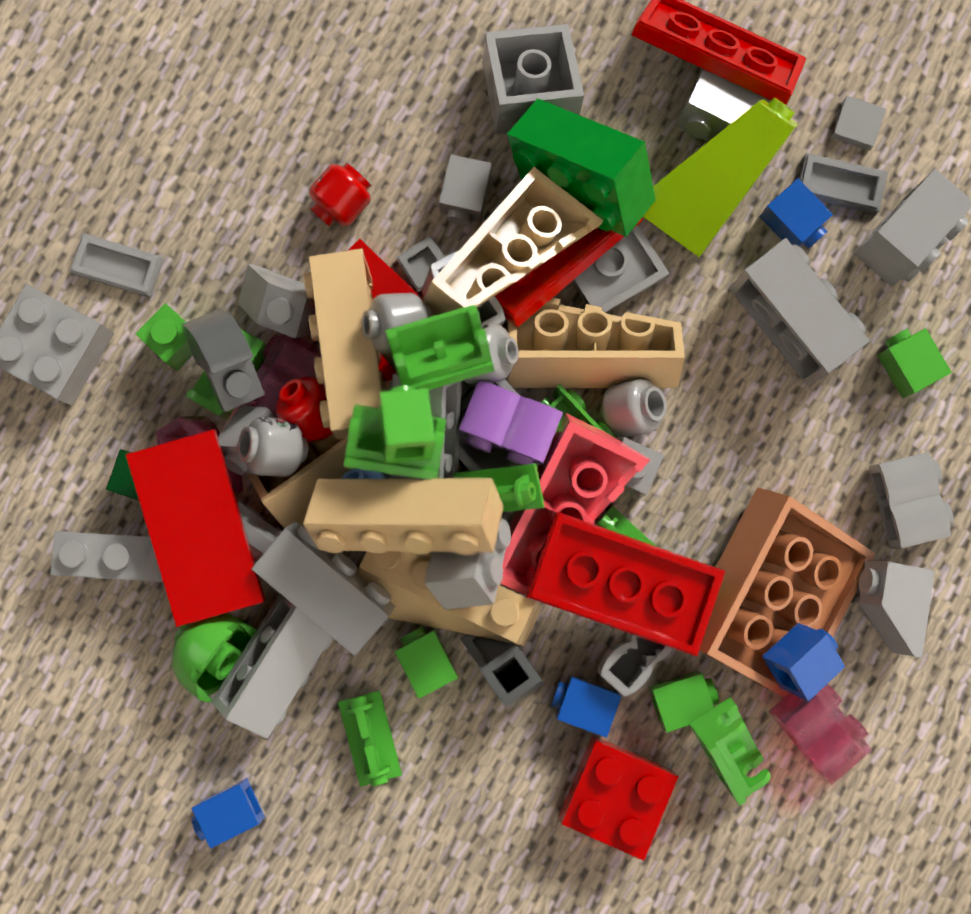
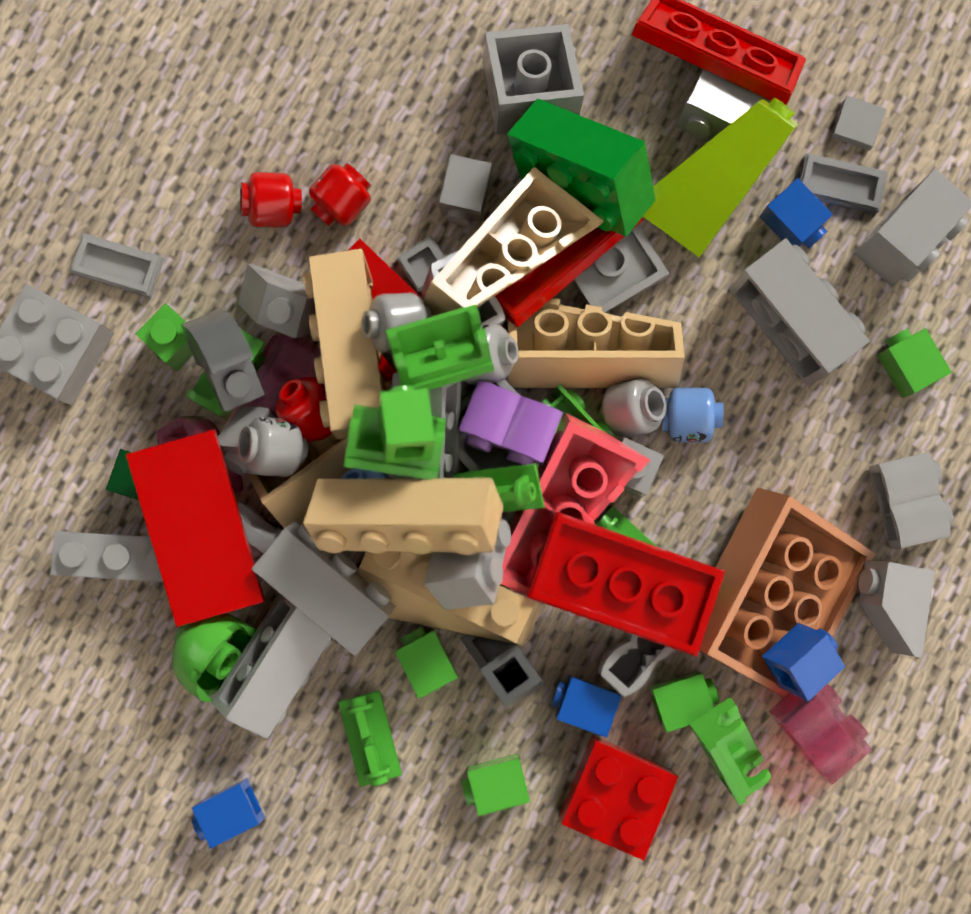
(270, 200): none -> red head
(495, 785): none -> bright green brick
(692, 415): none -> medium blue head

